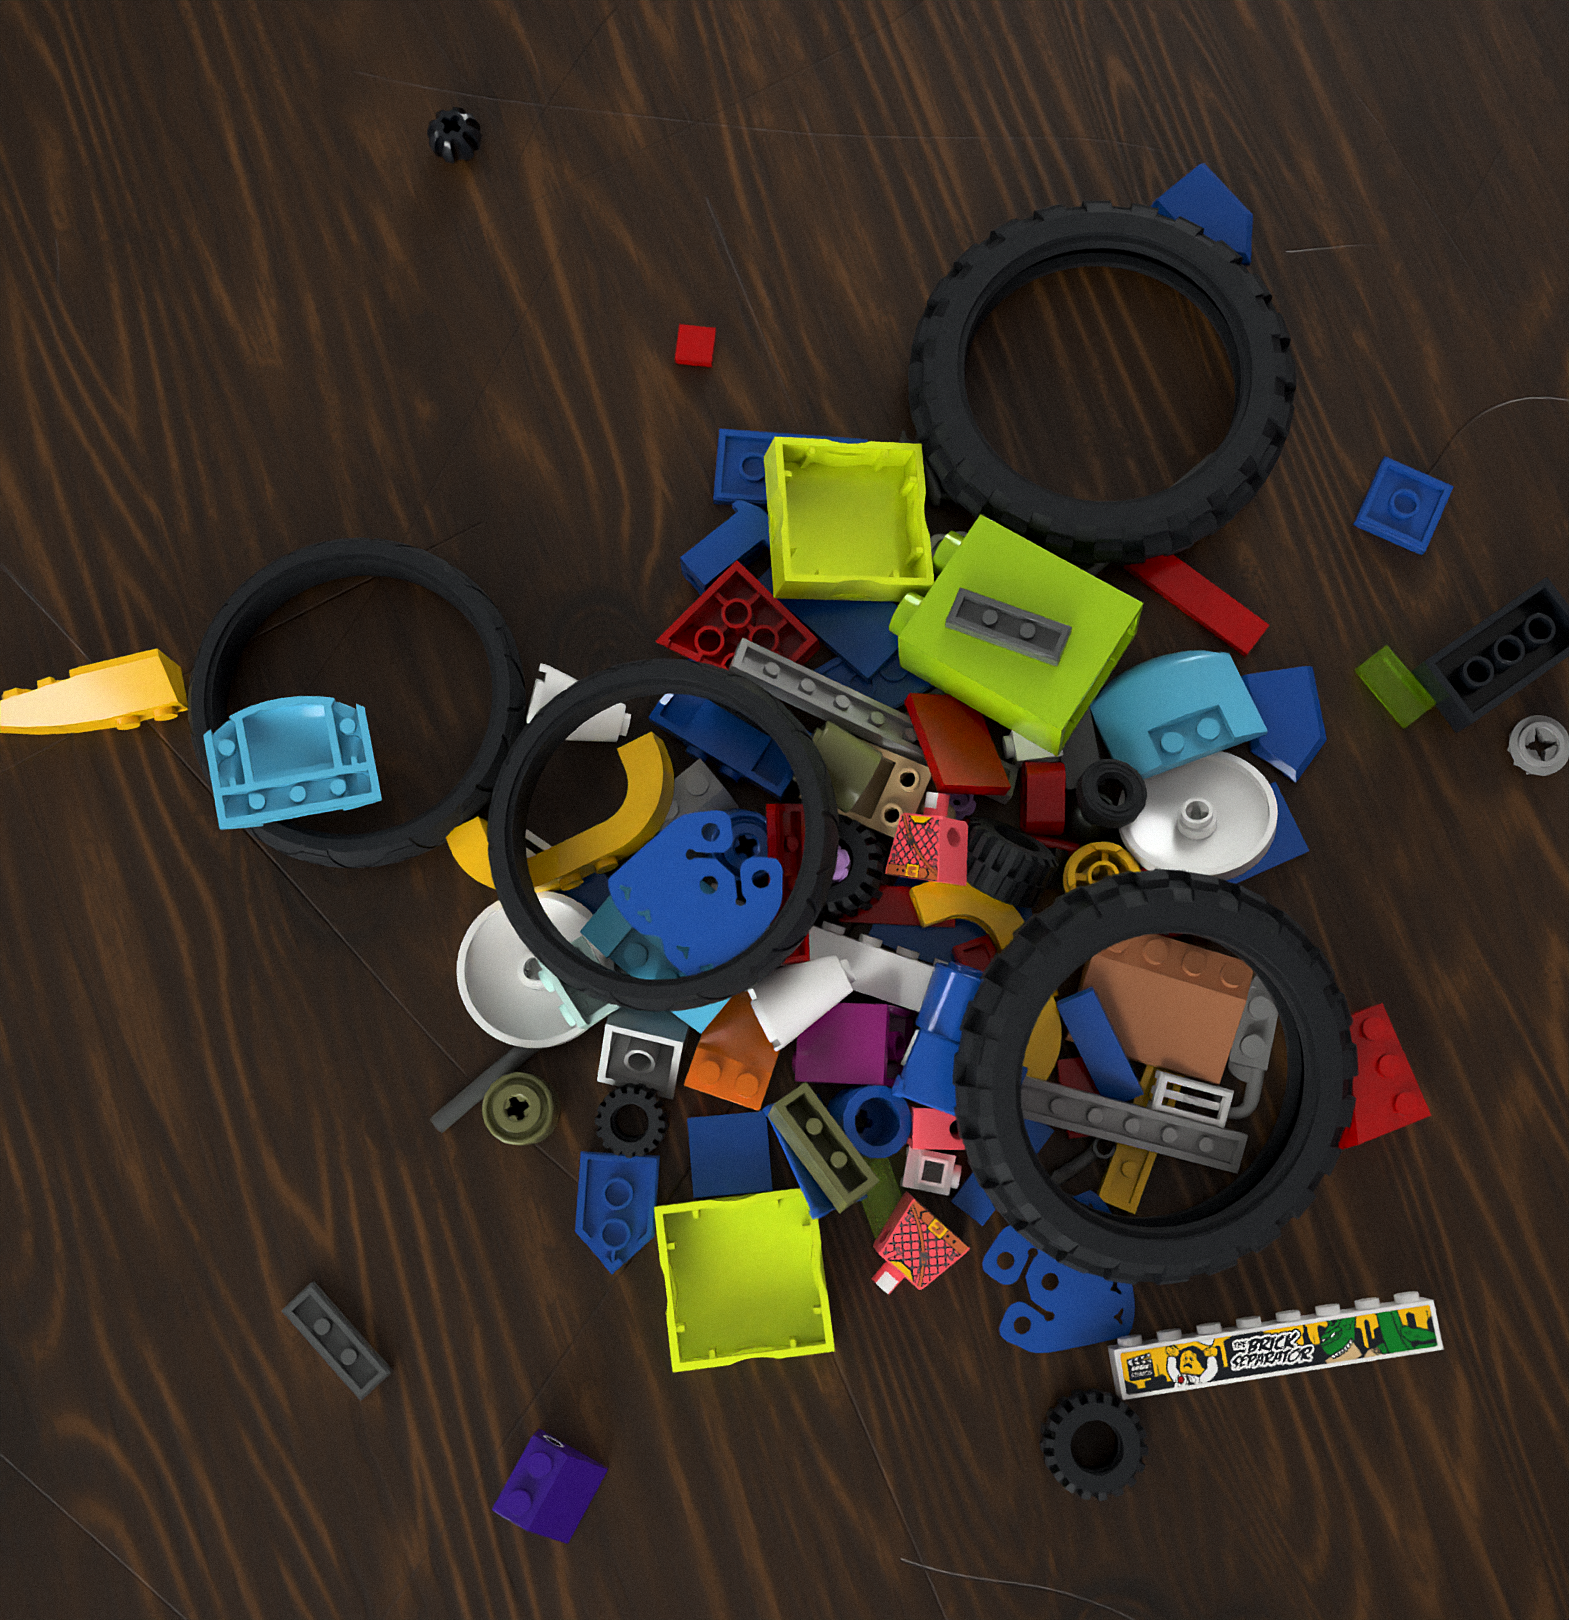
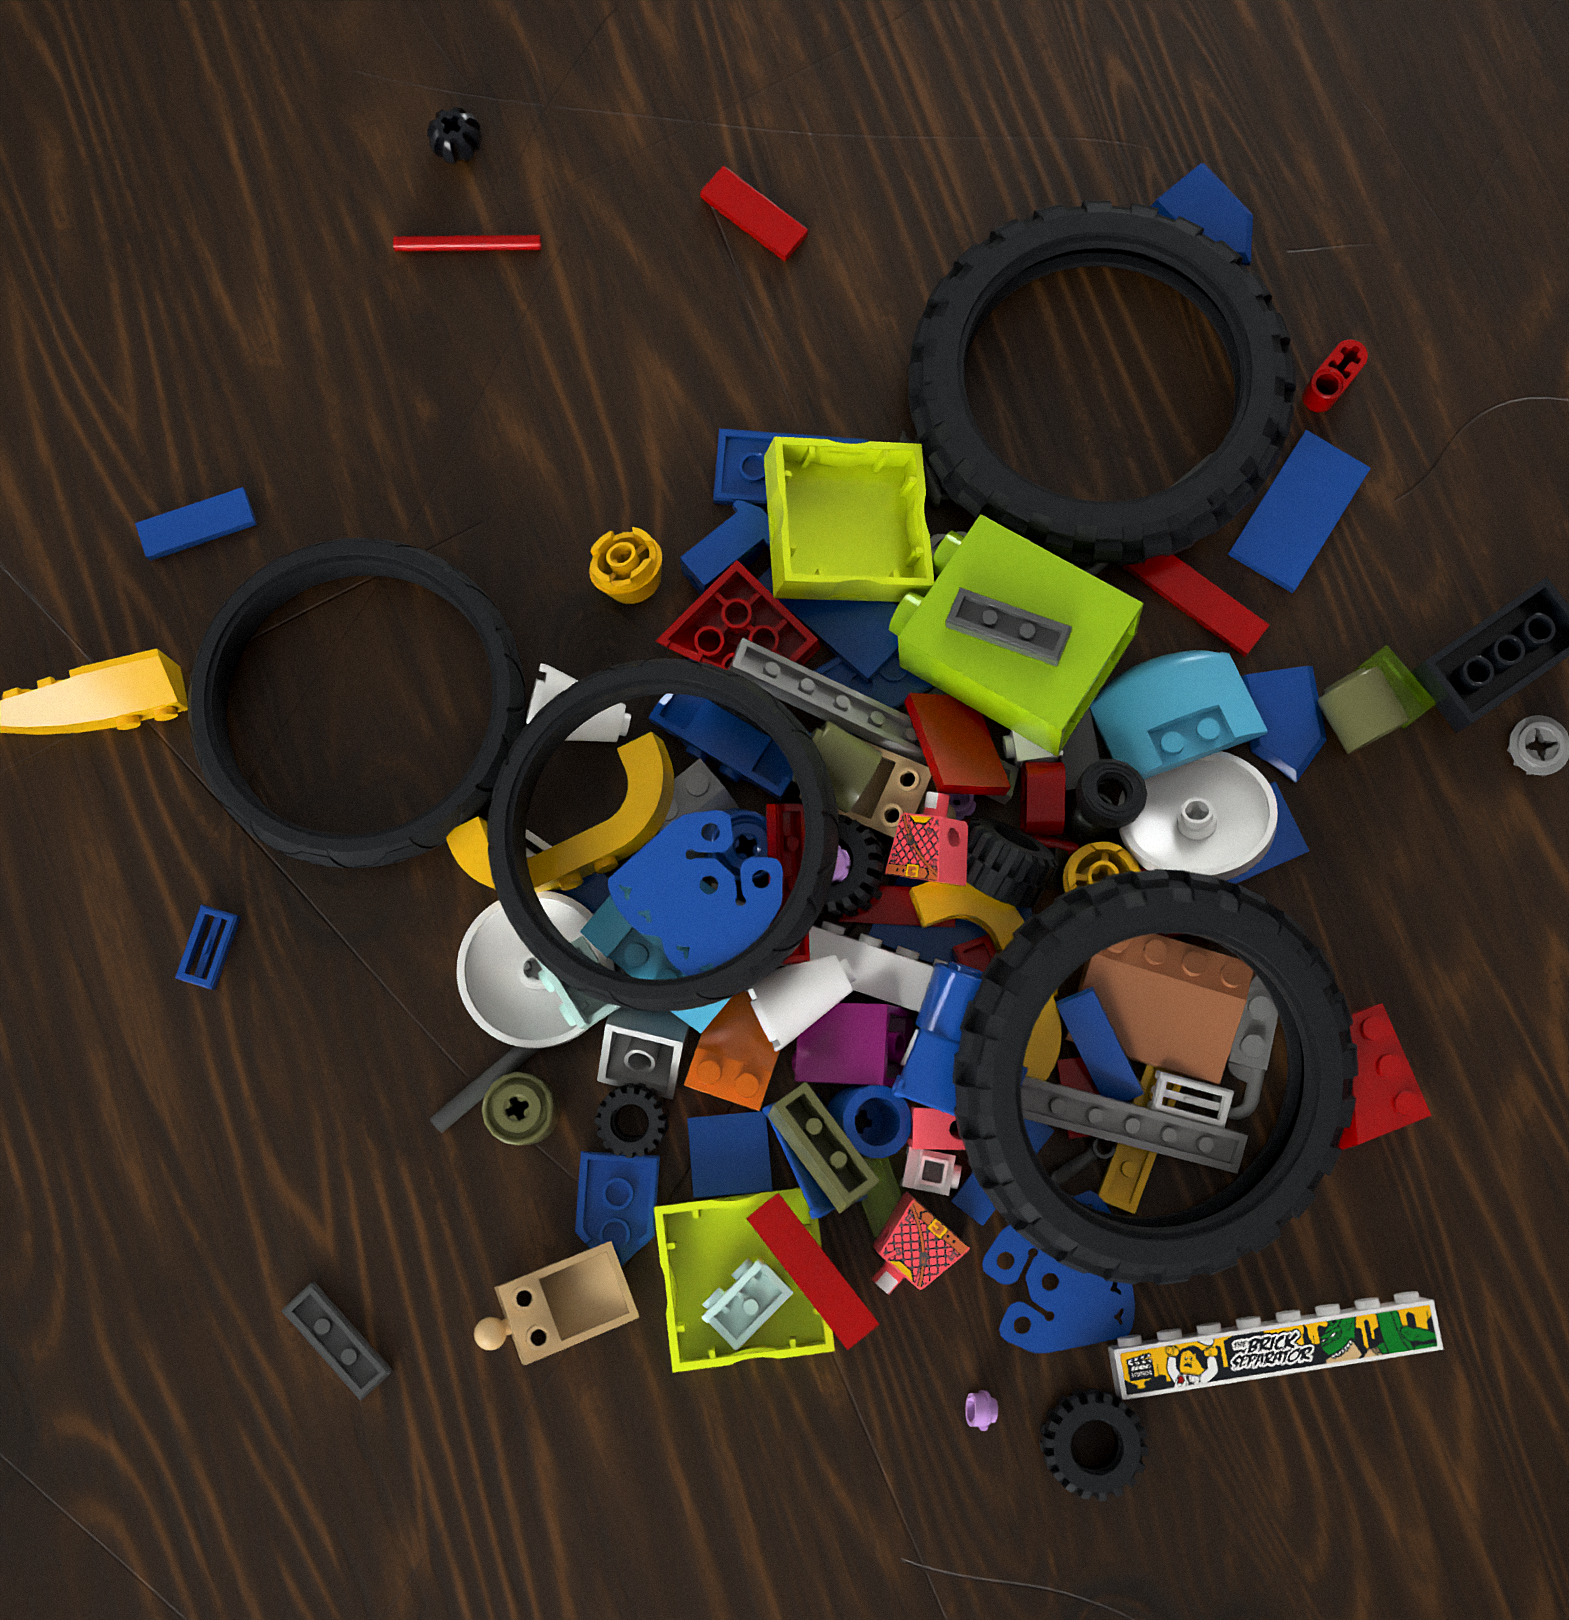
(196, 524): none -> blue tile
(221, 953): none -> blue tile
(291, 761): medium azure slope -> none
(467, 243): none -> red piece
(550, 1488): dark purple slope -> none
(568, 1303): none -> tan slope
(626, 565): none -> yellow cone
(695, 345): red tile -> none
(746, 1303): none -> light aqua bracket
(754, 213): none -> red tile
(812, 1271): none -> red tile
(981, 1410): none -> lavender plate
(1299, 511): none -> blue tile
(1333, 379): none -> red beam
(1362, 708): none -> olive piece
(1403, 505): blue tile -> none

